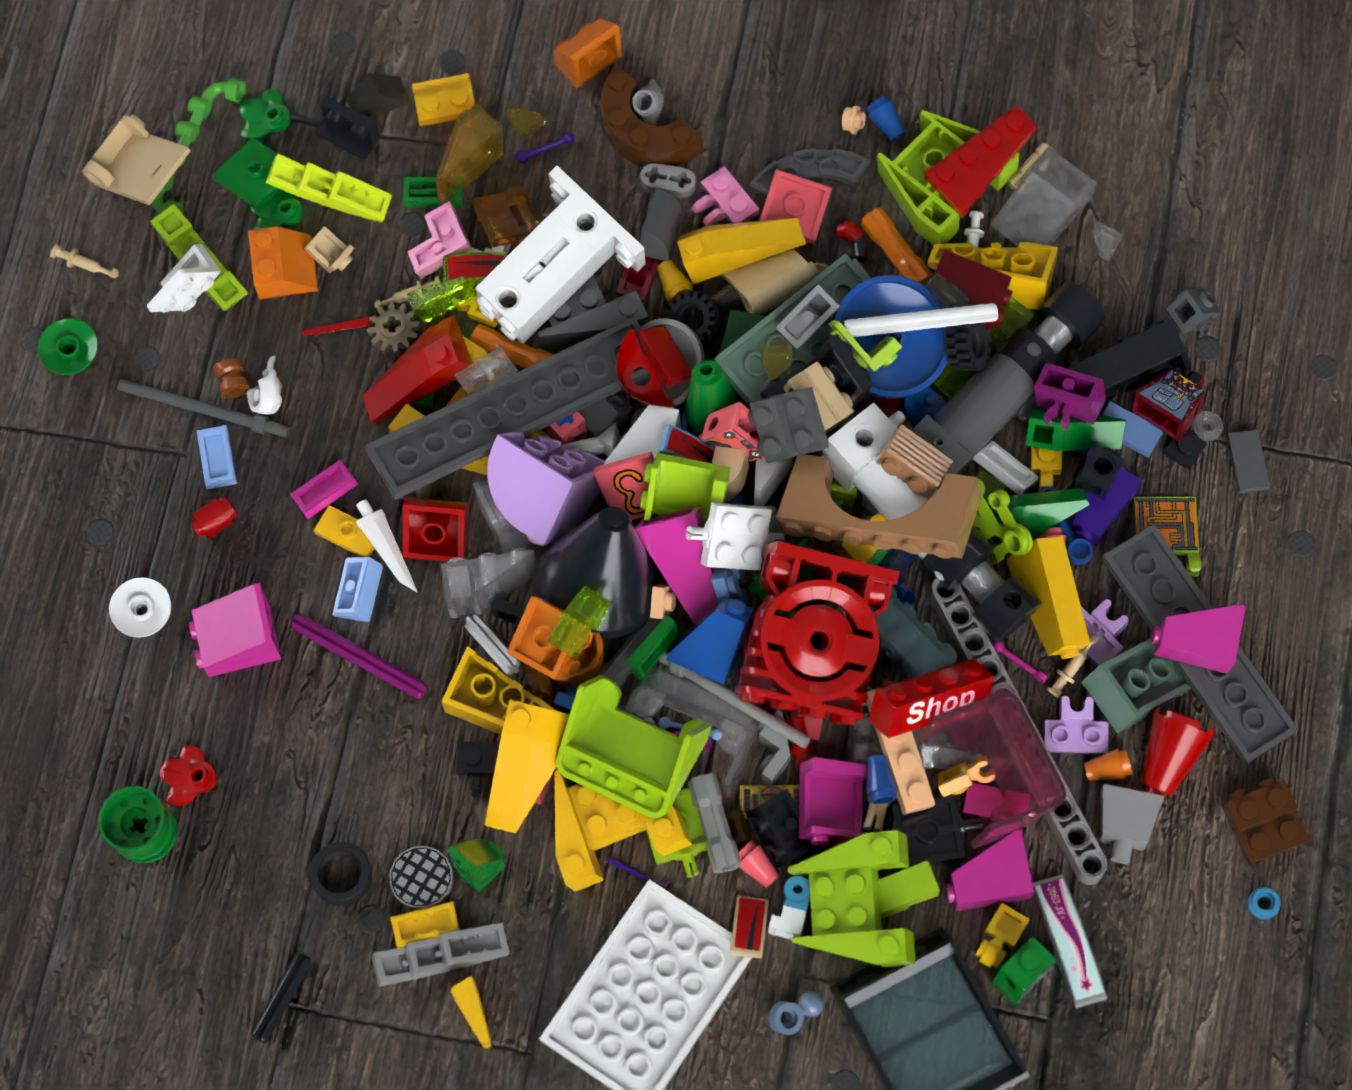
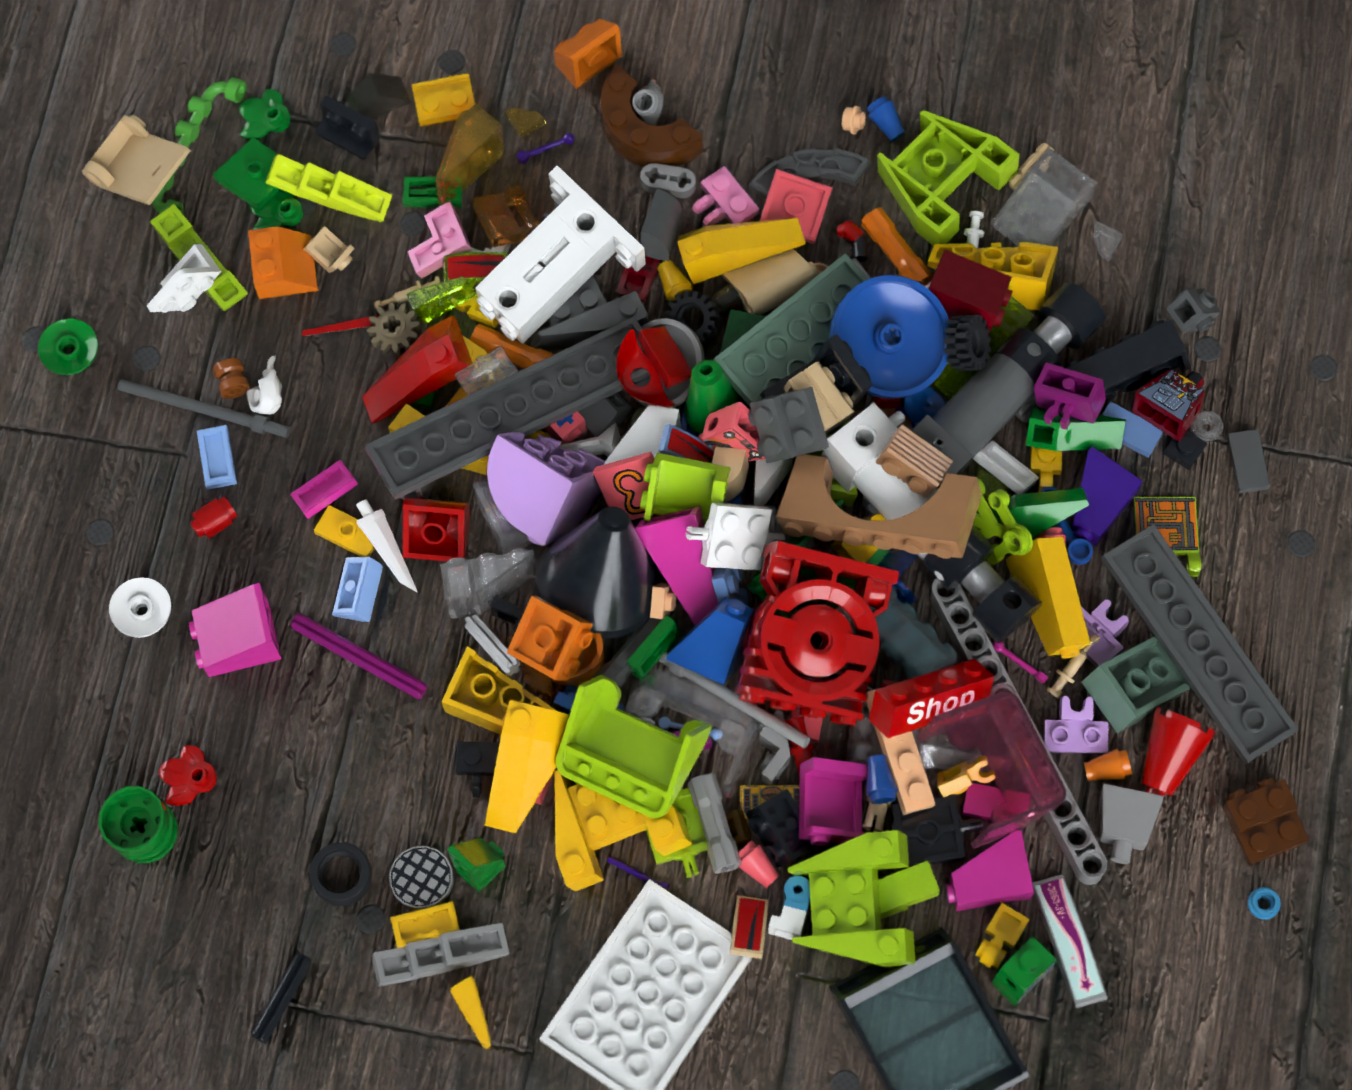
(76, 259): tan piece -> none
(578, 619): clear neon green slope -> none
(776, 360): clear yellow tile -> none
(808, 316): light grey slope -> none
(809, 1004): sand blue plate -> none
(881, 355): lime bracket -> none
(922, 320): white axle -> none
(946, 293): clear smoke cone -> none
(973, 165): red wing -> none
(1099, 484): black brick -> none
(1201, 637): dark pink slope -> none

